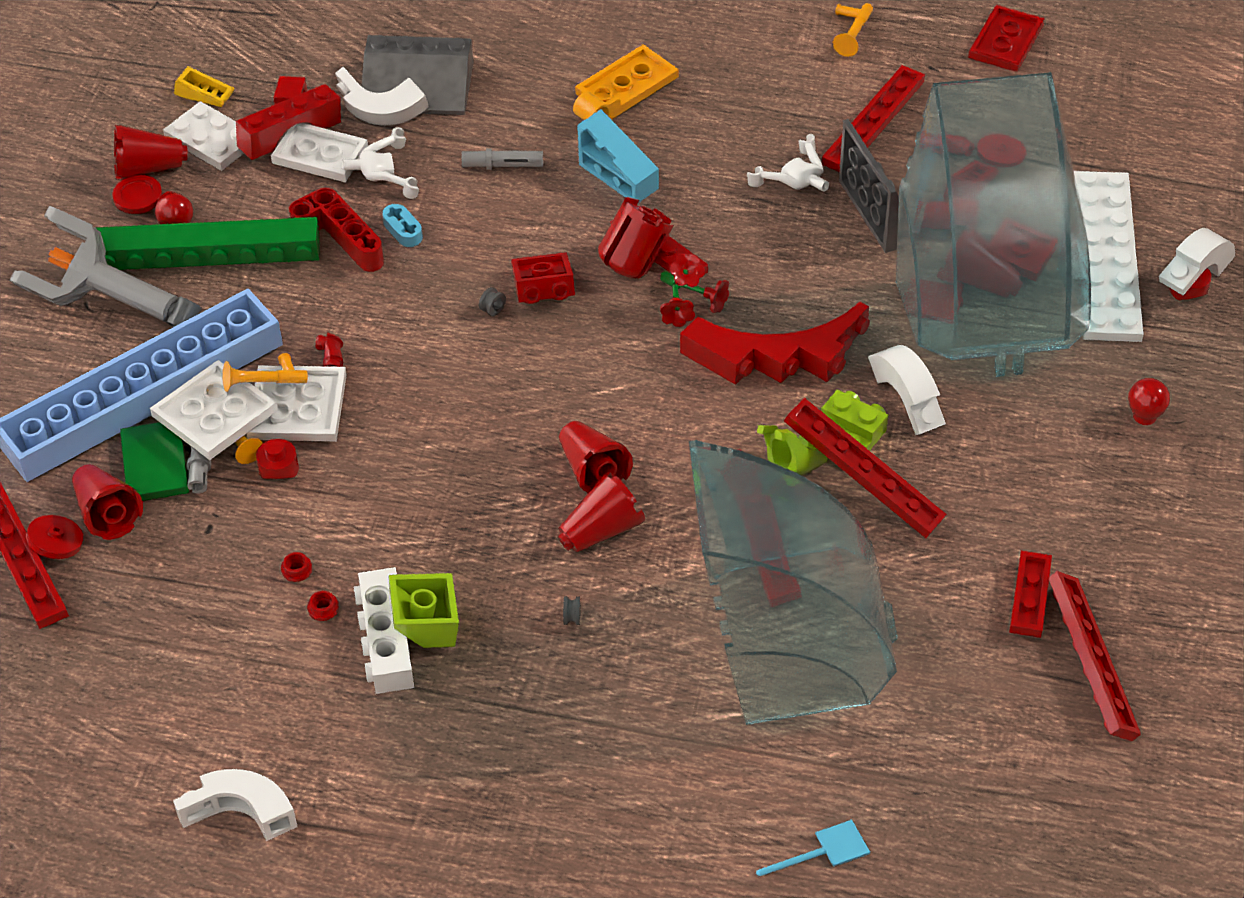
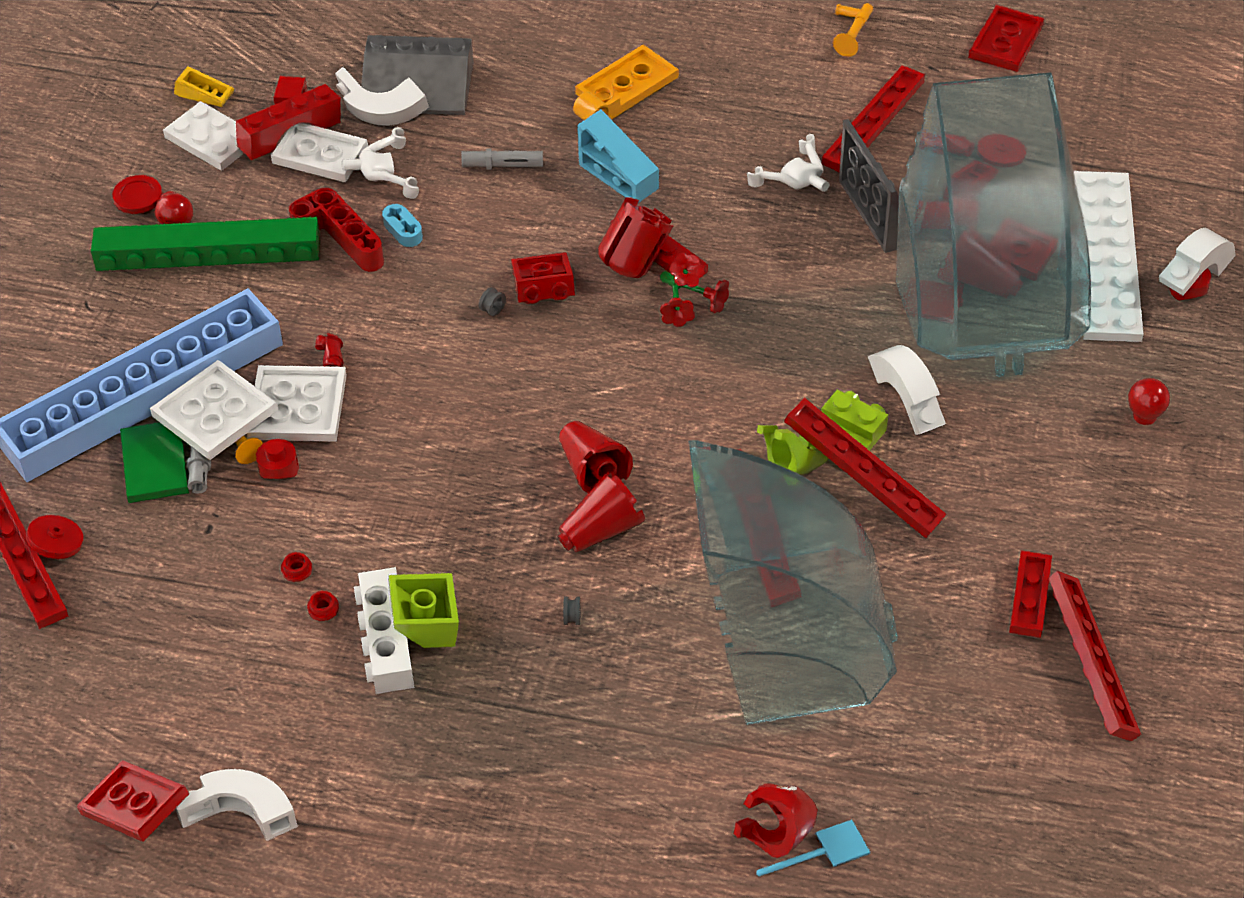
(90, 271): light grey piece -> none
(106, 502): red cone -> none
(132, 800): none -> red tile
(145, 152): red cone -> none
(288, 375): light orange piece -> none
(736, 353): red arch -> none
(795, 815): none -> red piece

